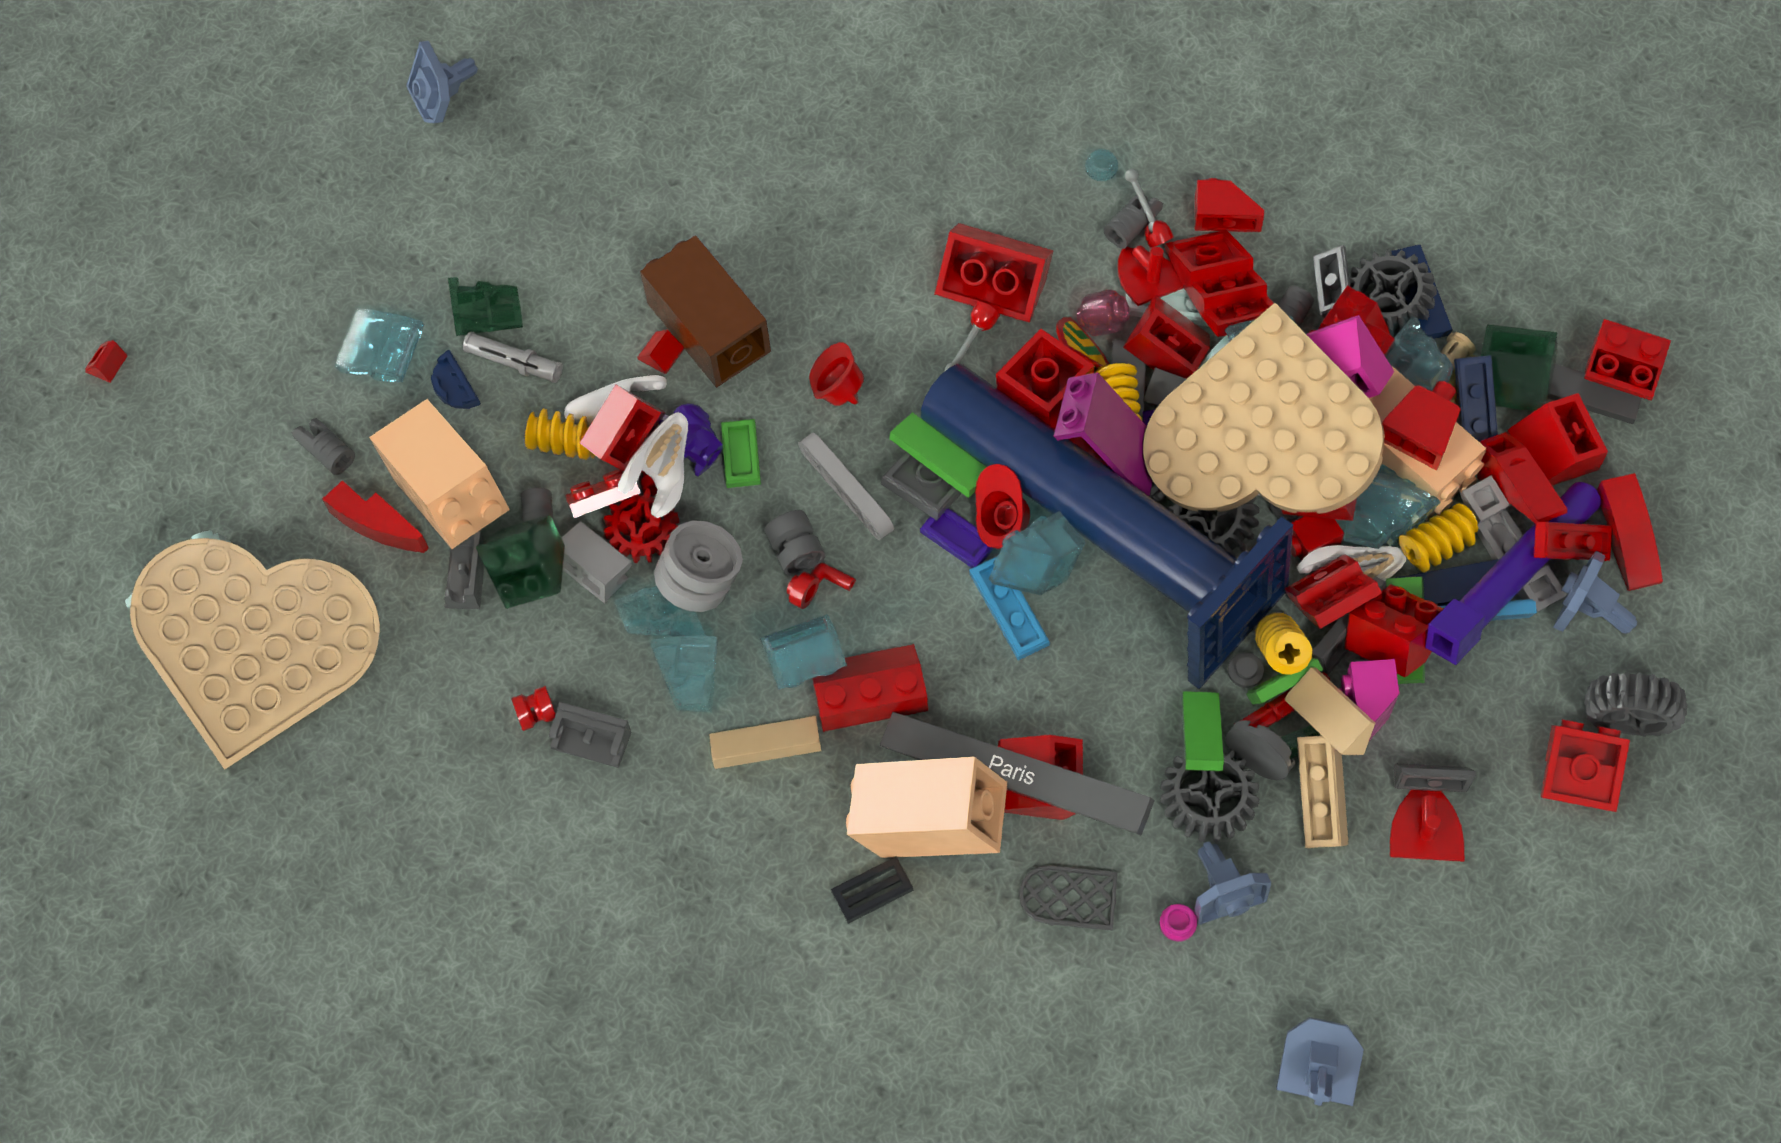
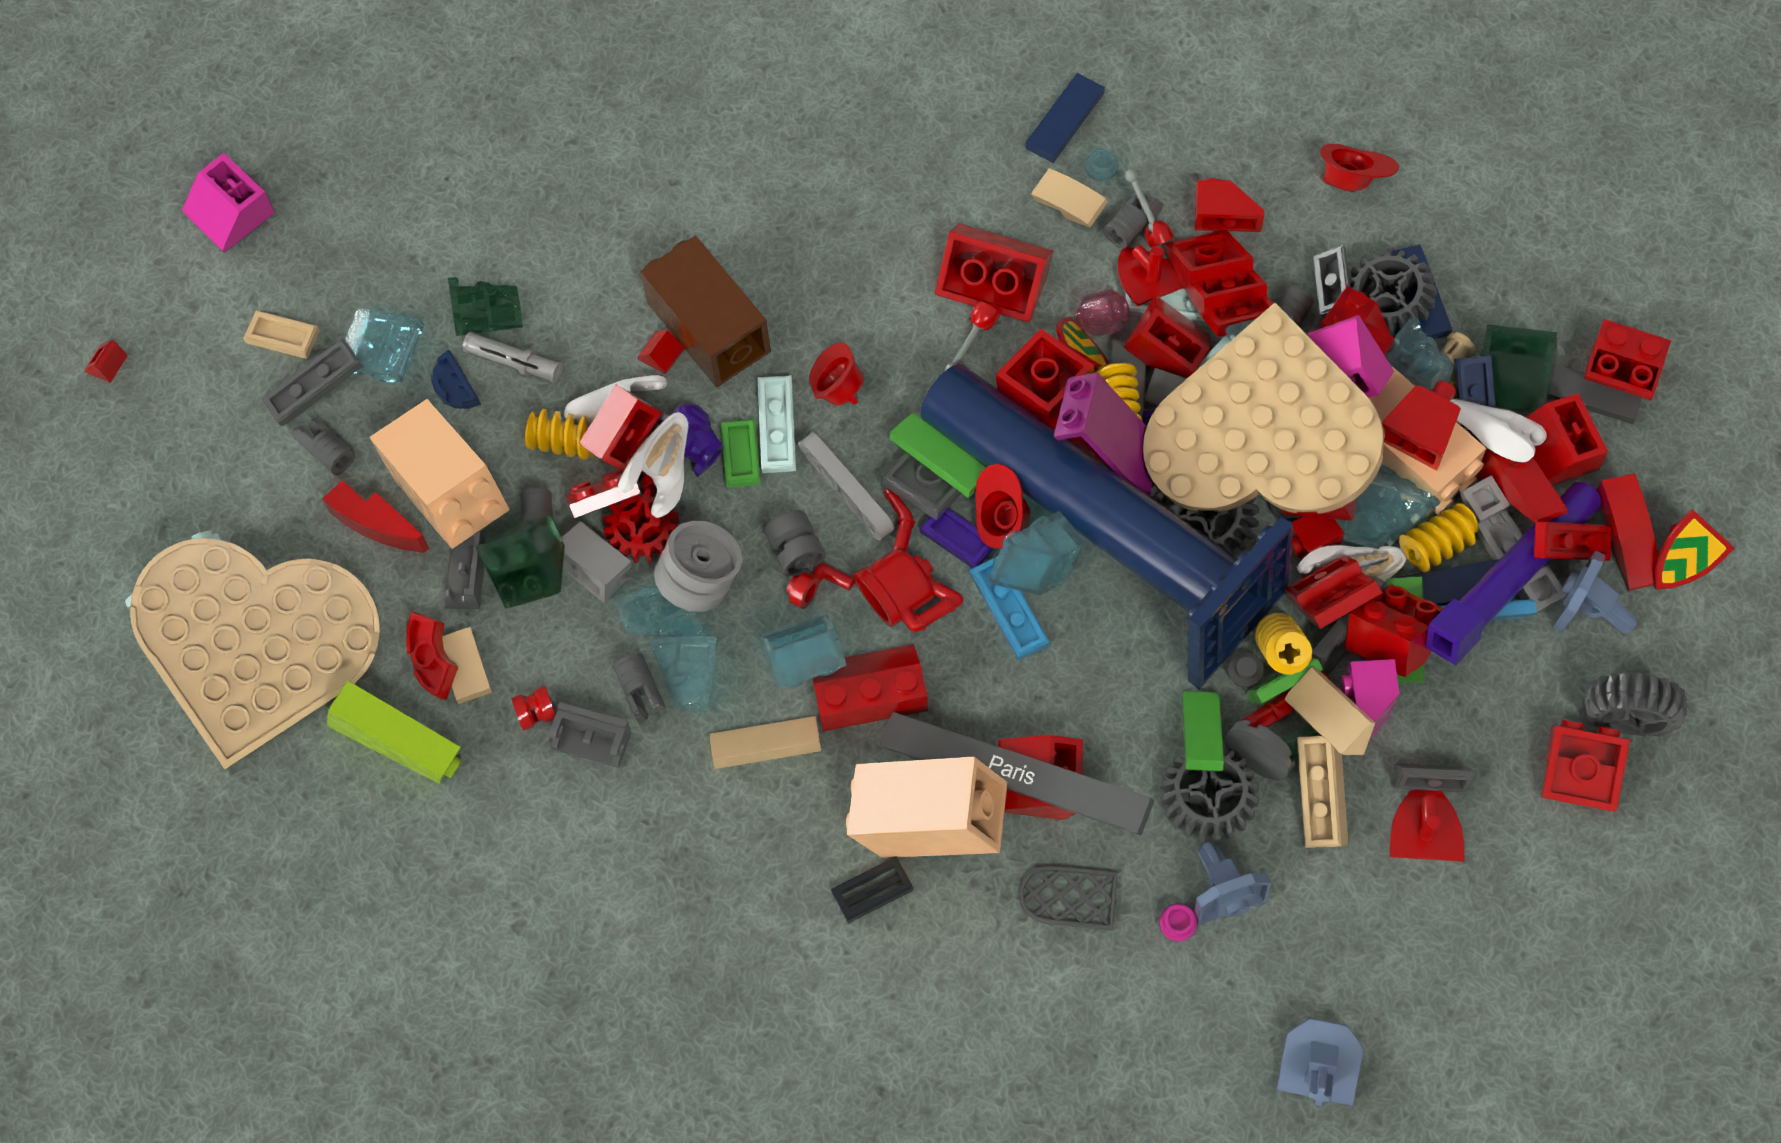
(226, 203): none -> dark pink slope
(281, 334): none -> tan tile
(312, 382): none -> dark grey tile
(392, 733): none -> lime slope
(428, 656): none -> red tile
(434, 83): sand blue piece -> none
(471, 676): none -> tan tile
(637, 682): none -> dark grey hinge
(776, 424): none -> light aqua tile
(903, 583): none -> red piece
(1065, 118): none -> dark blue tile
(1070, 197): none -> tan slope
(1354, 168): none -> red piece
(1501, 430): none -> white animal
(1689, 552): none -> shield

